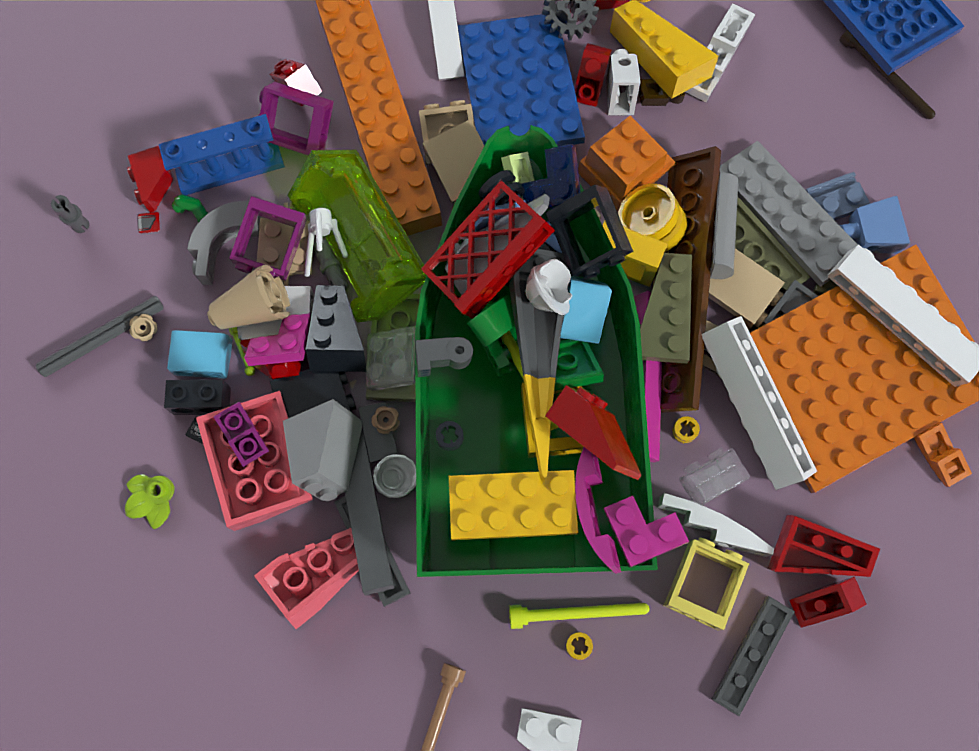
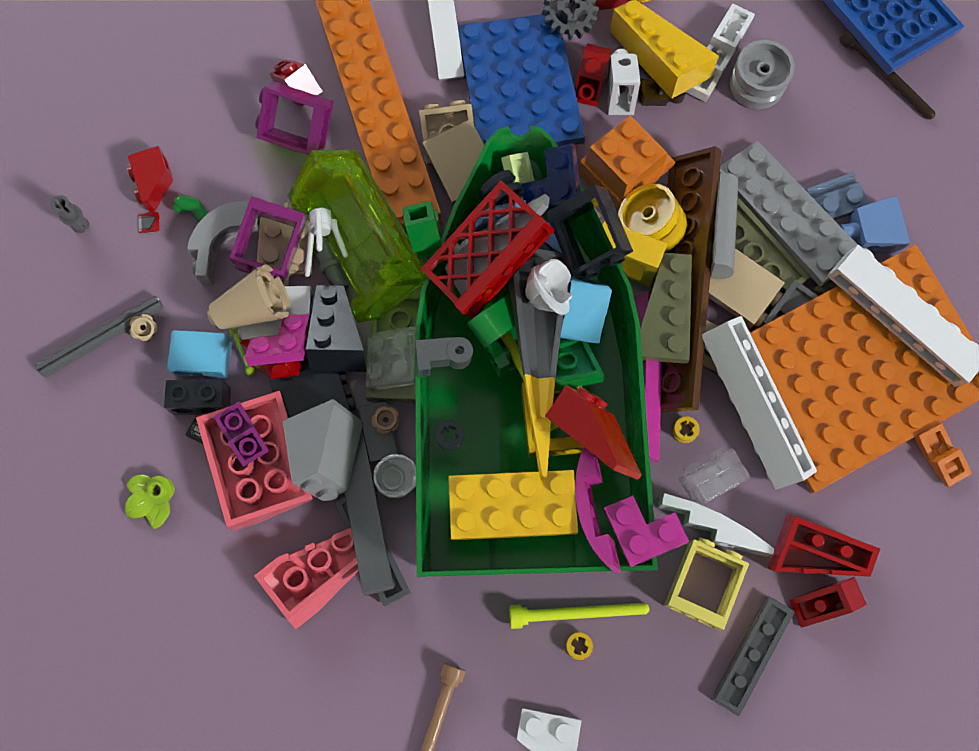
(225, 168): blue fence -> none
(423, 229): none -> green arch
(761, 74): none -> light grey wheel

